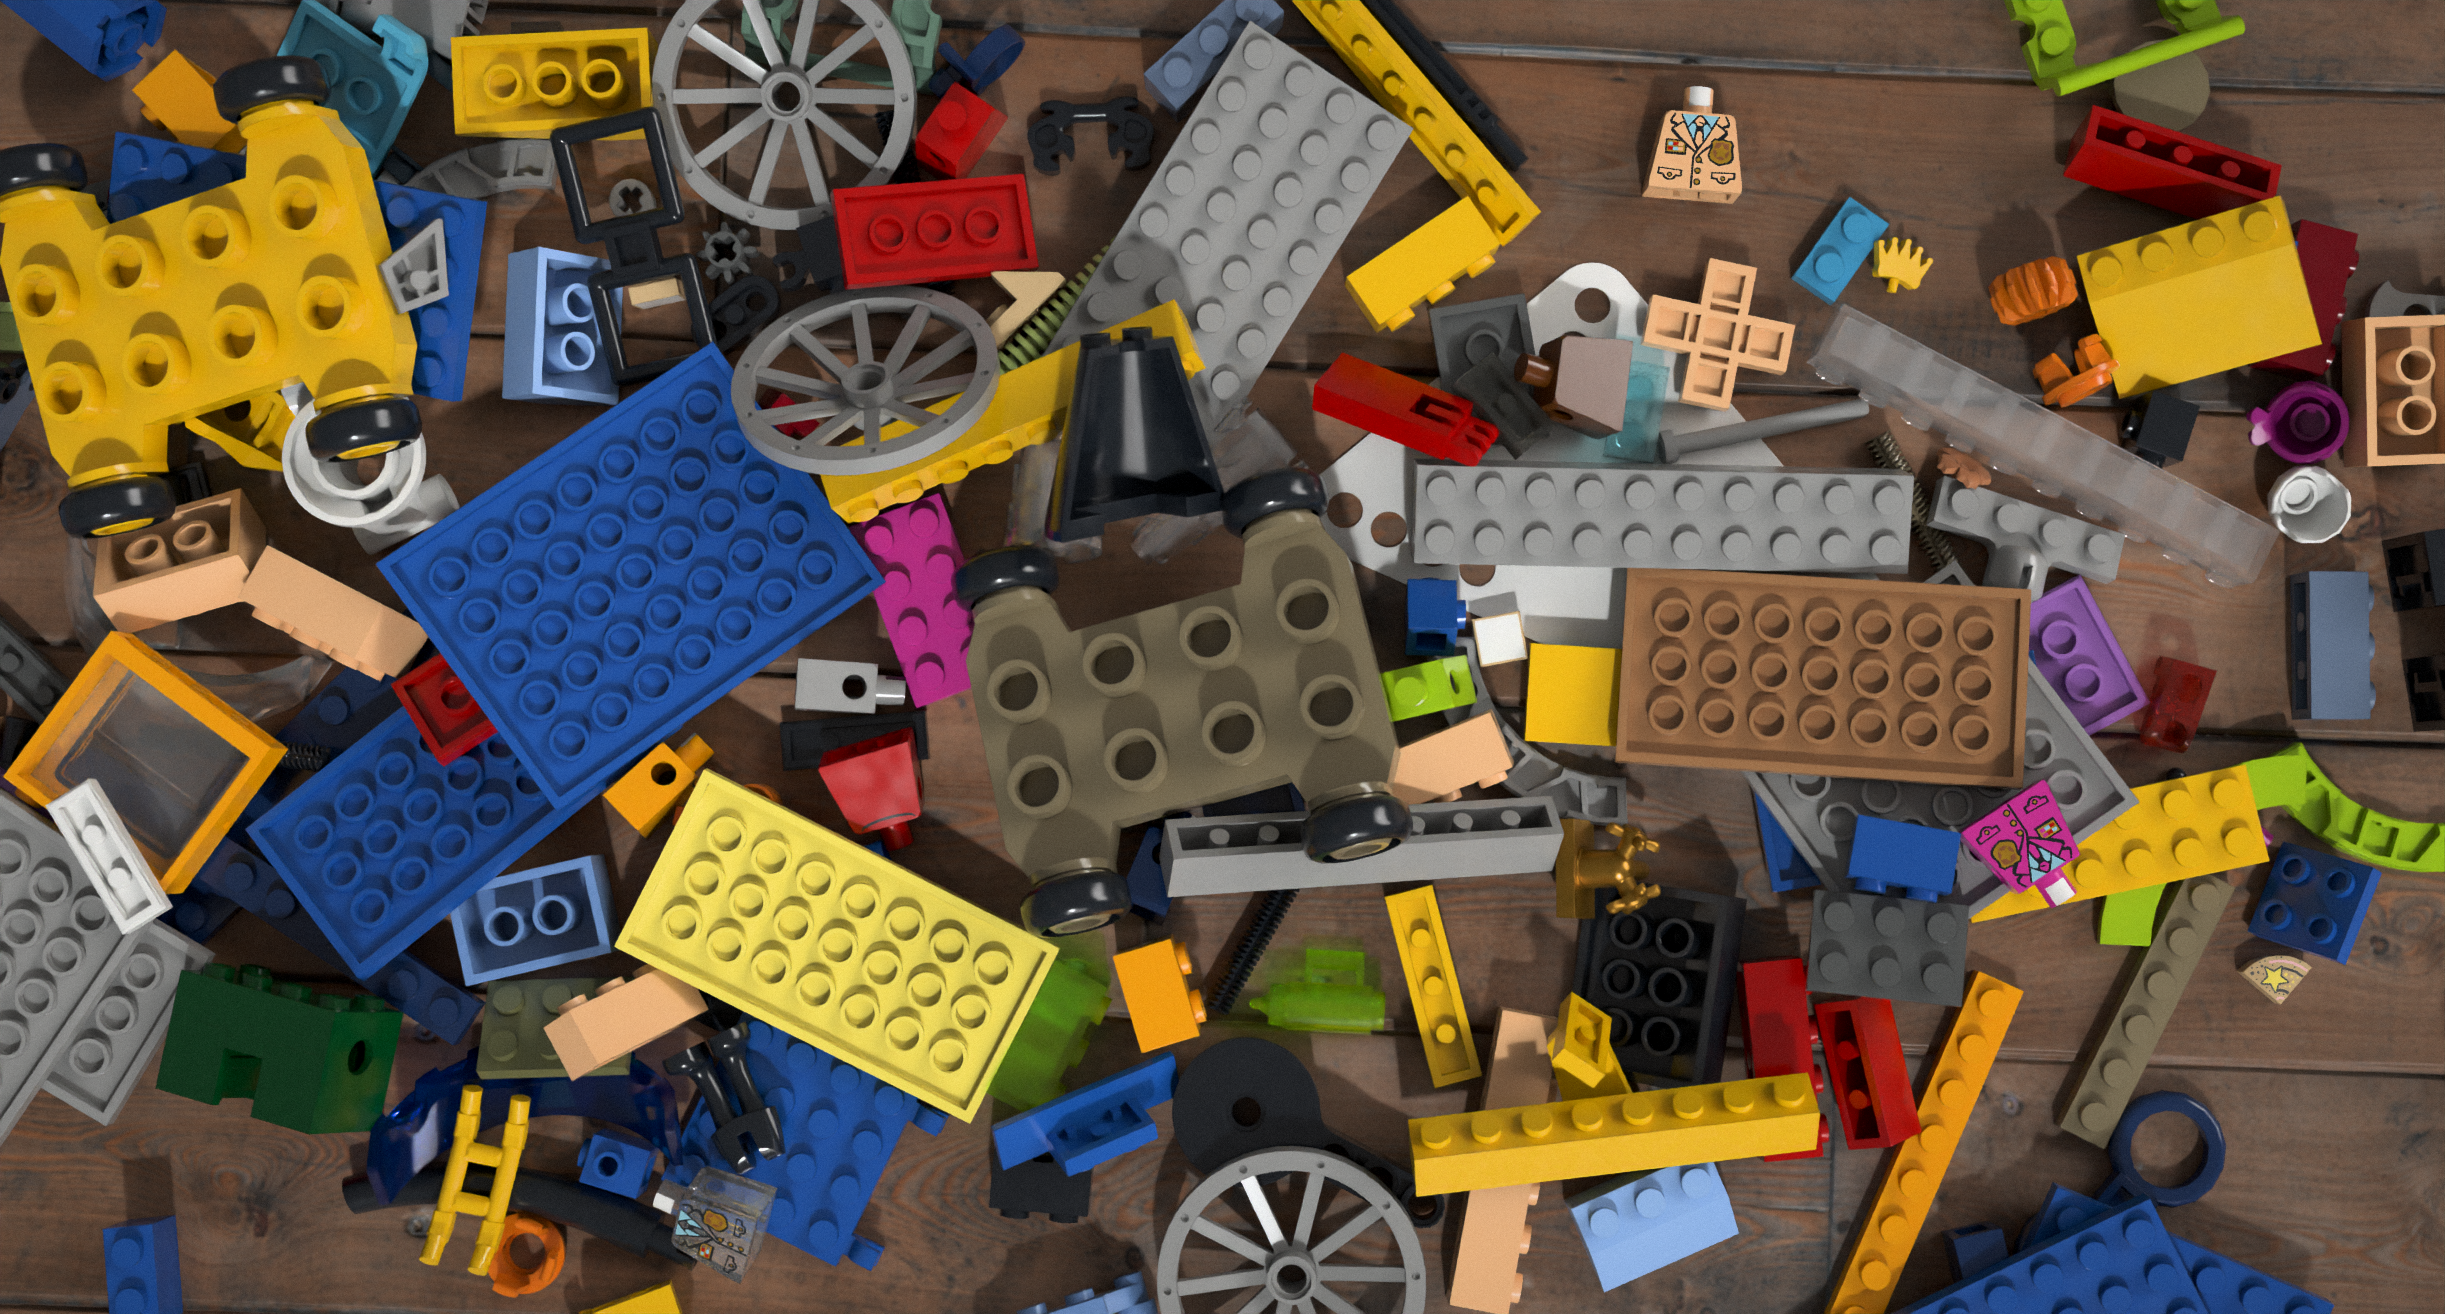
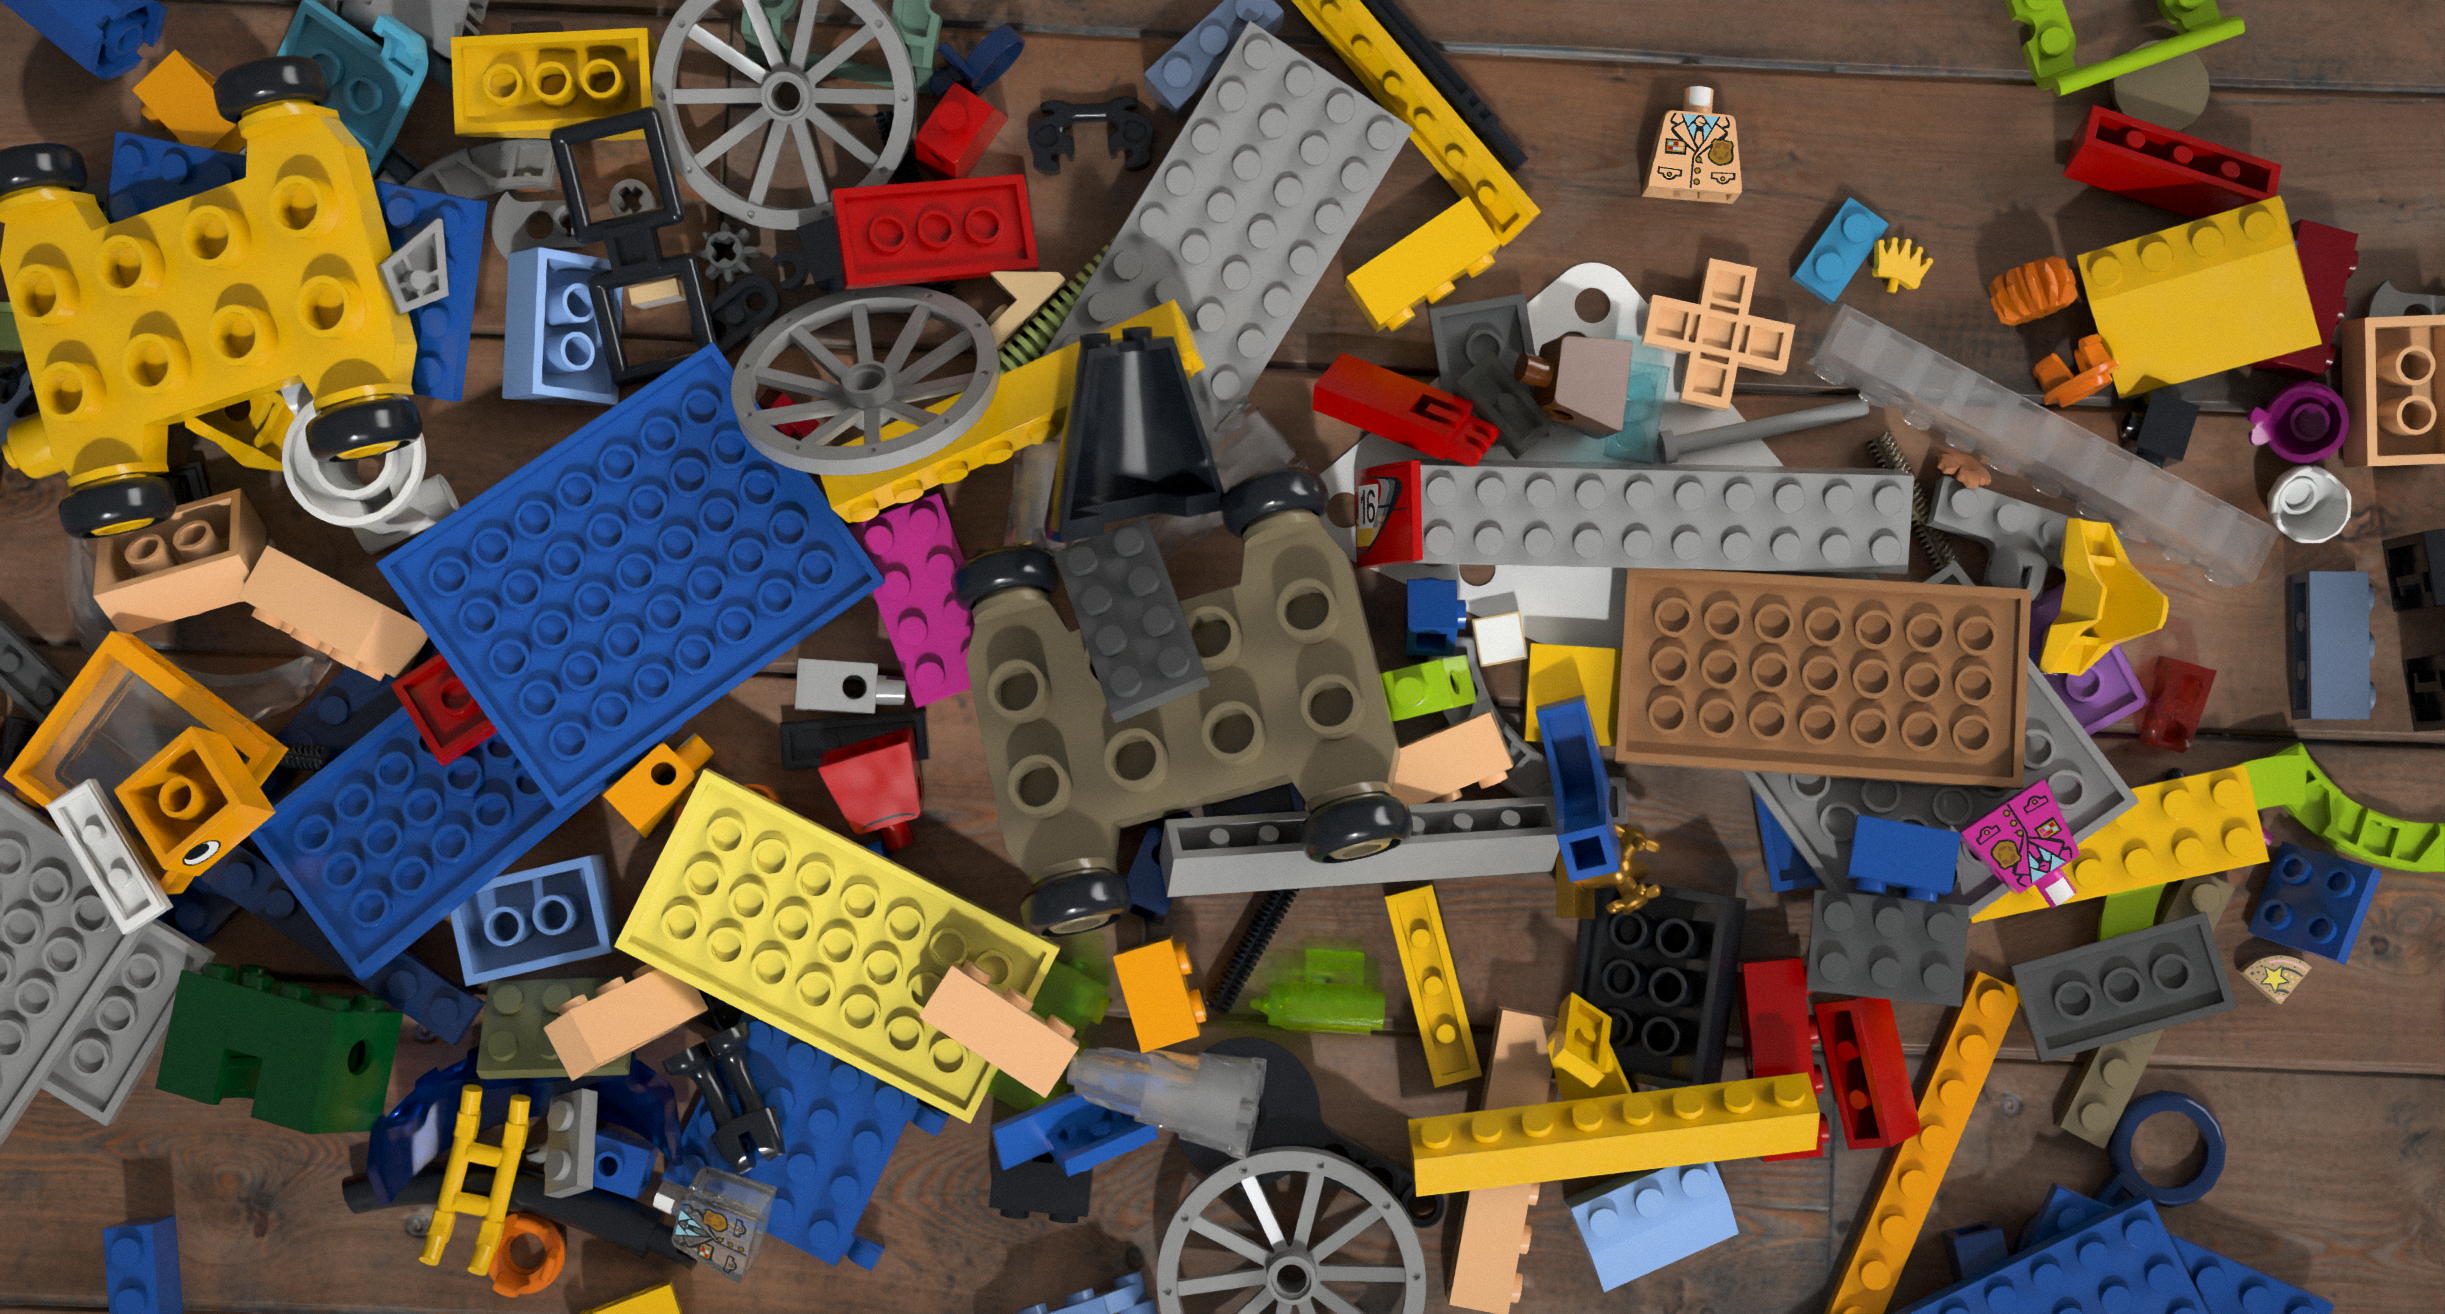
(29, 448): none -> yellow head
(194, 801): none -> light orange brick
(512, 220): none -> light grey piece
(569, 1145): none -> light grey plate
(1001, 1027): none -> light nougat brick
(1131, 620): none -> dark grey plate
(1200, 1097): none -> clear cone
(1388, 514): none -> red slope
(1580, 789): none -> blue arch
(2101, 600): none -> yellow piece
(2122, 987): none -> dark grey plate

